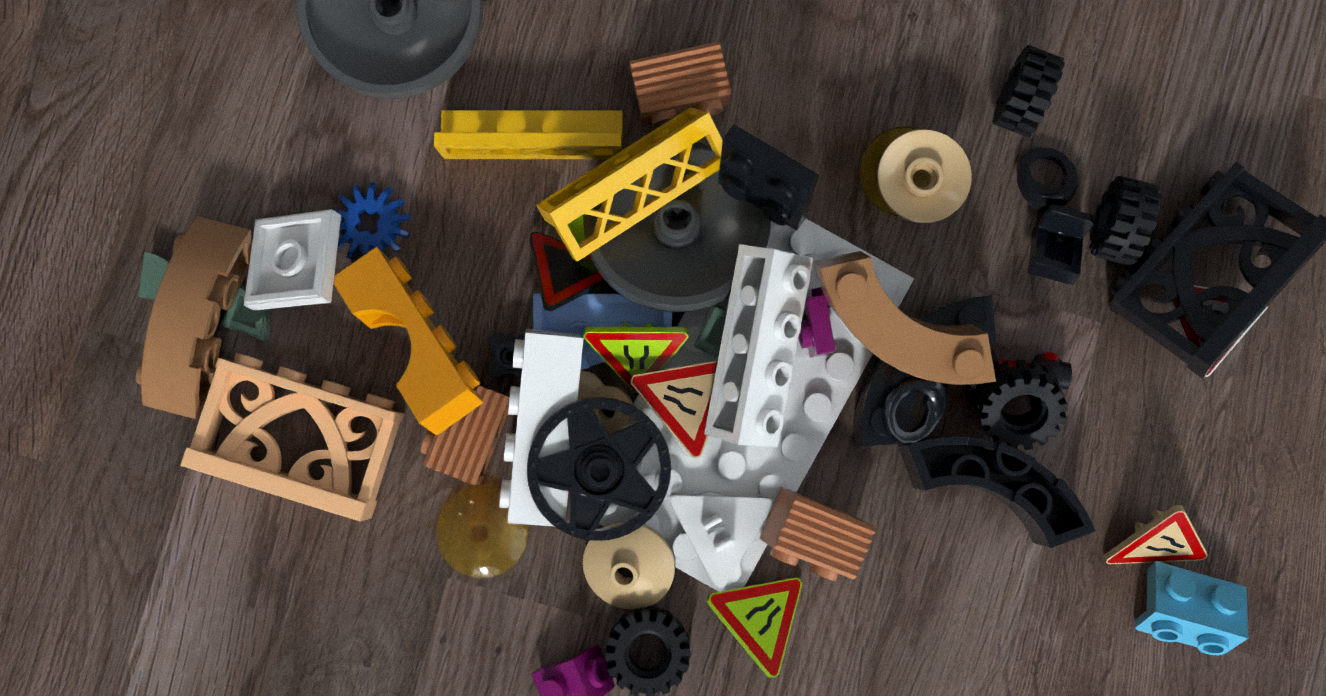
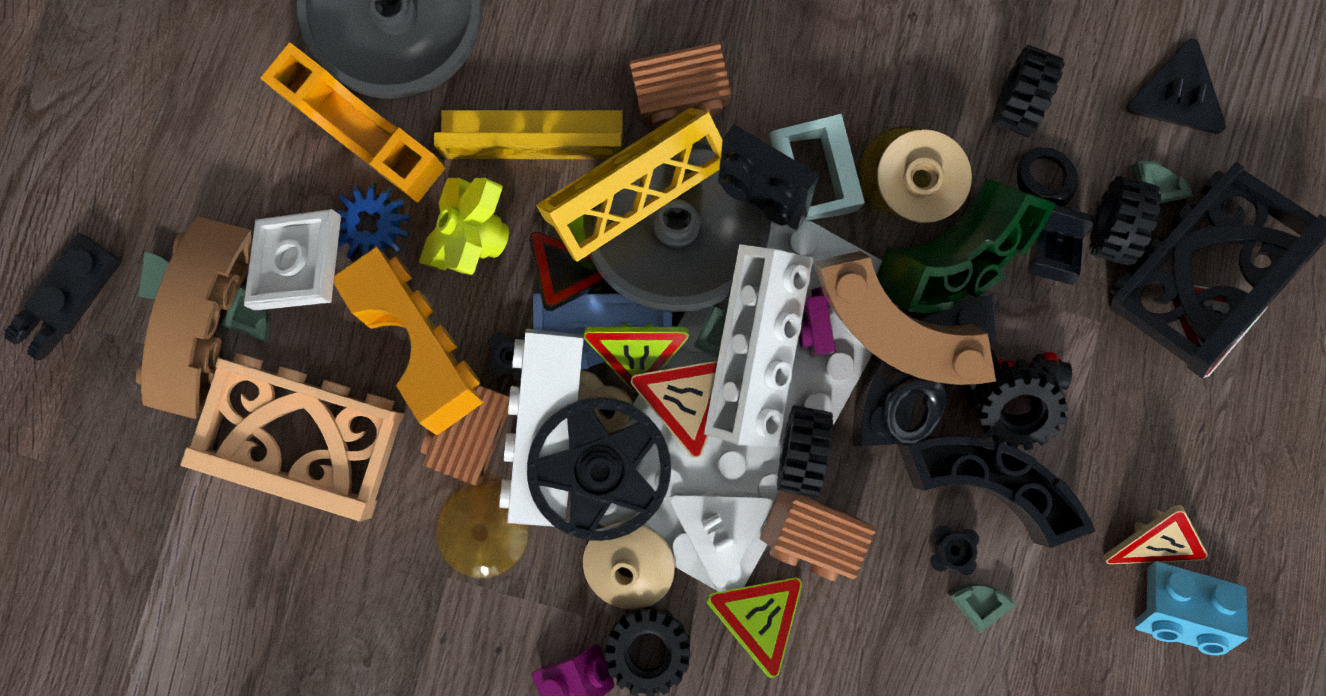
(63, 295): none -> black hinge
(353, 122): none -> light orange arch
(466, 226): none -> neon yellow plant
(805, 451): none -> black tyre
(838, 159): none -> light aqua tile
(964, 560): none -> black plate
(968, 254): none -> dark green brick
(981, 604): none -> sand green tile
(1171, 186): none -> sand green tile
(1181, 93): none -> black piece

